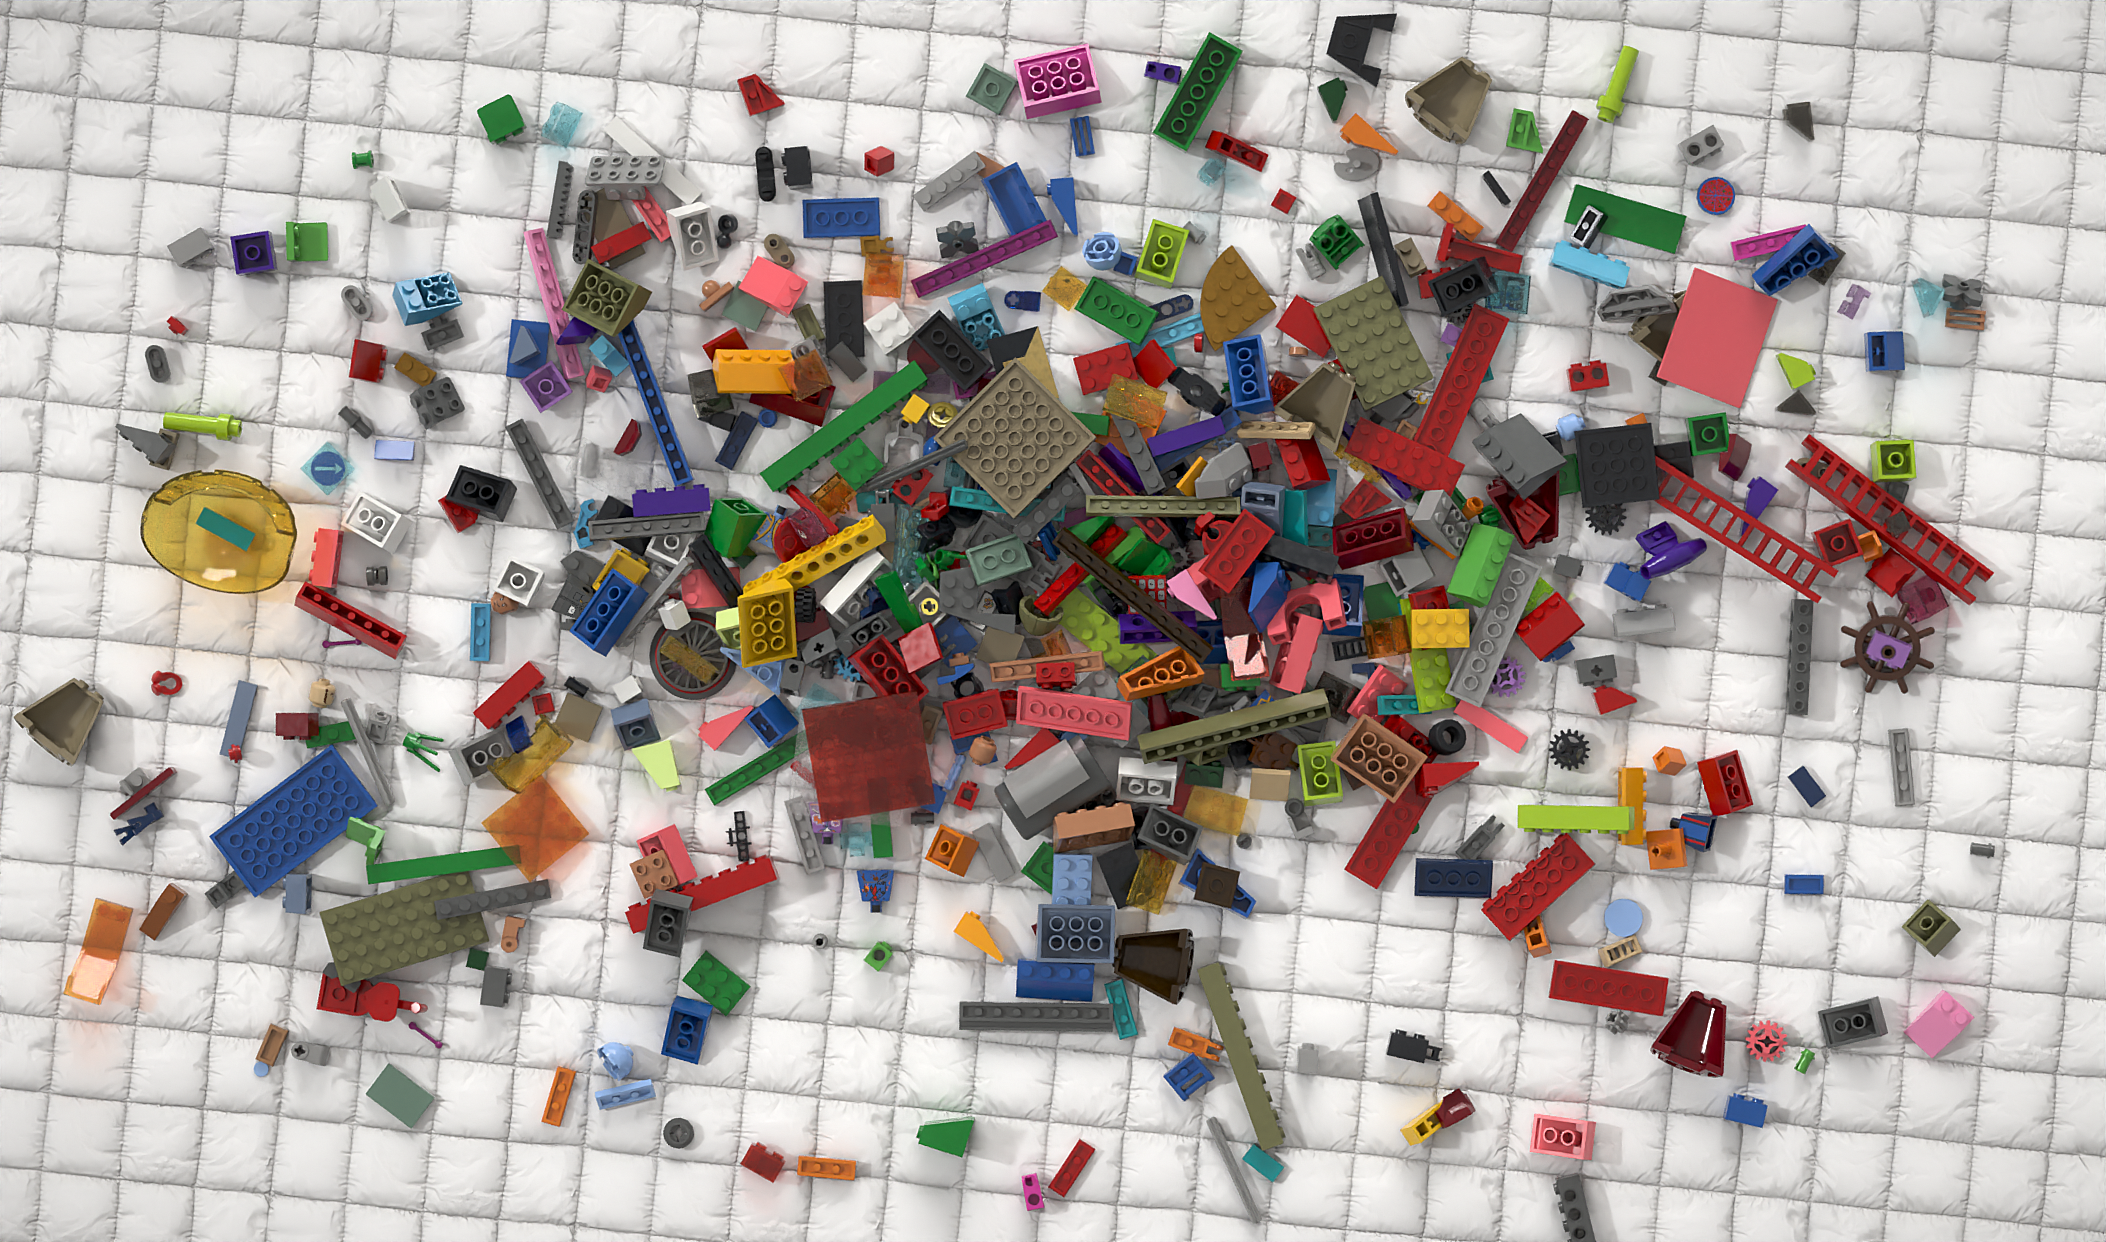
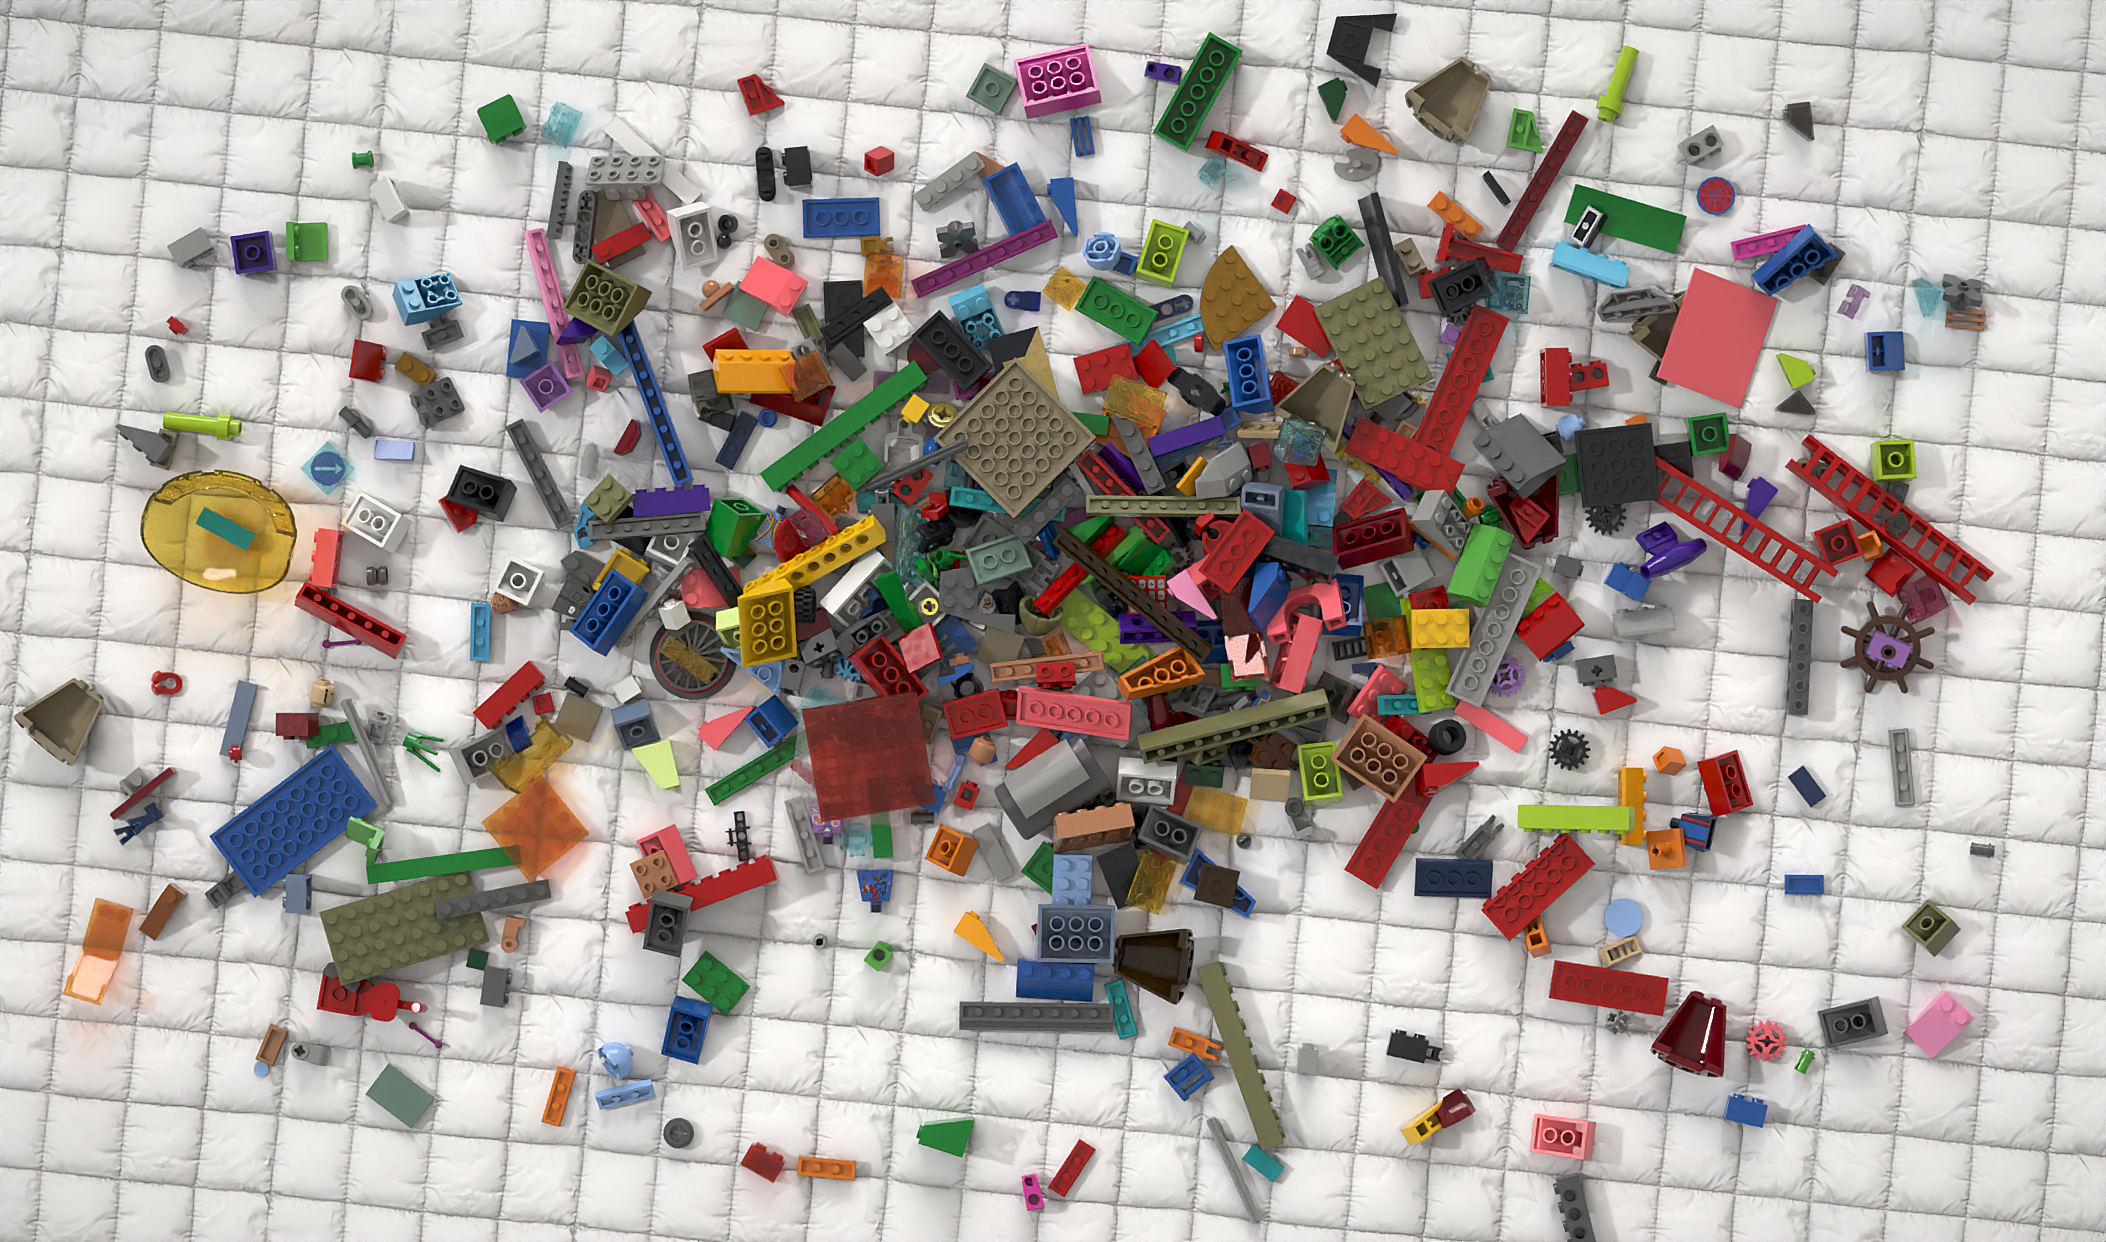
(608, 499): none -> olive plate
(856, 315): none -> black tile
(1299, 442): none -> clear light blue slope
(1555, 377): none -> red slope

